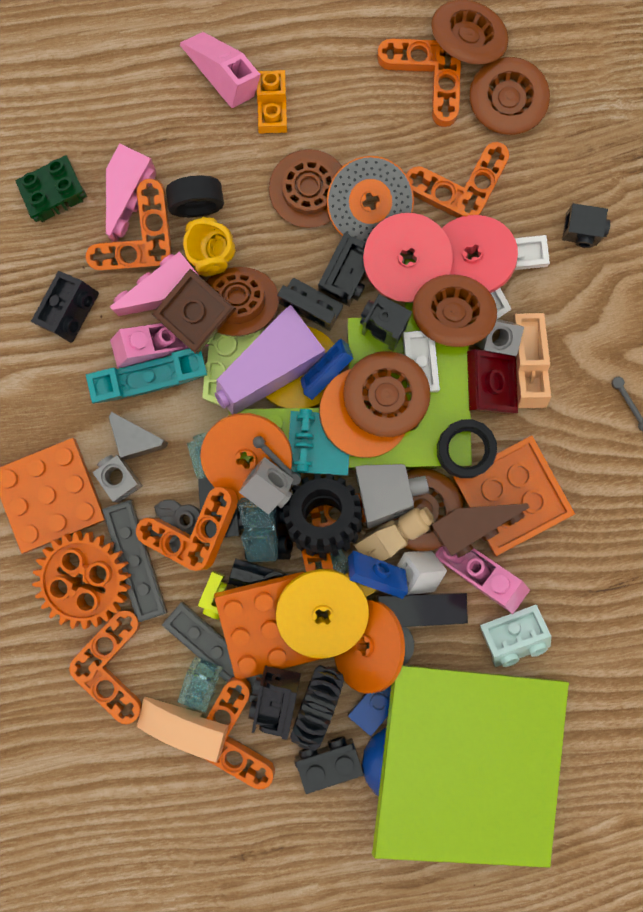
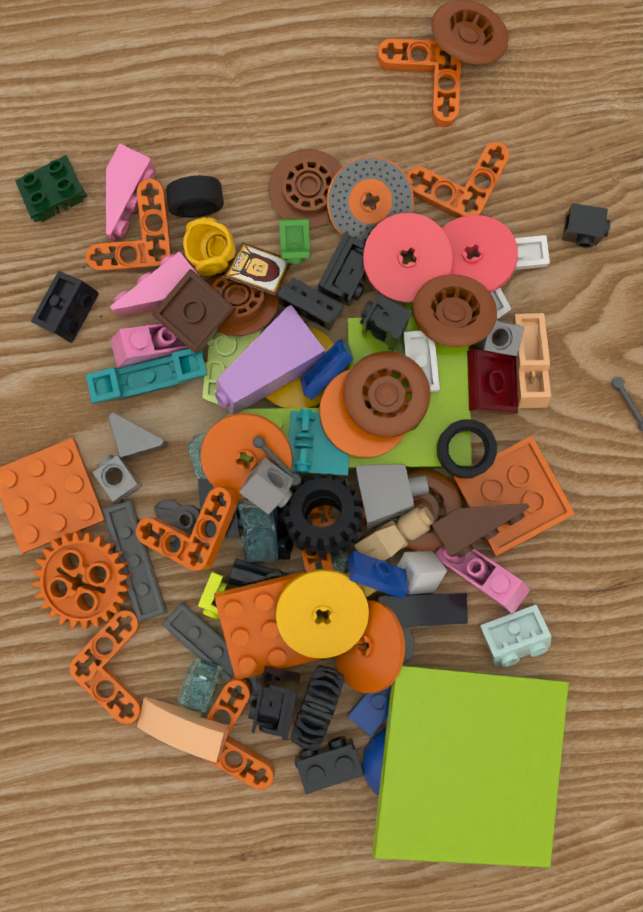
(223, 67): bright pink slope -> none
(258, 268): none -> sticker
(272, 102): light orange slope -> none
(294, 240): none -> bright green bracket
(505, 110): dark orange wheel -> none

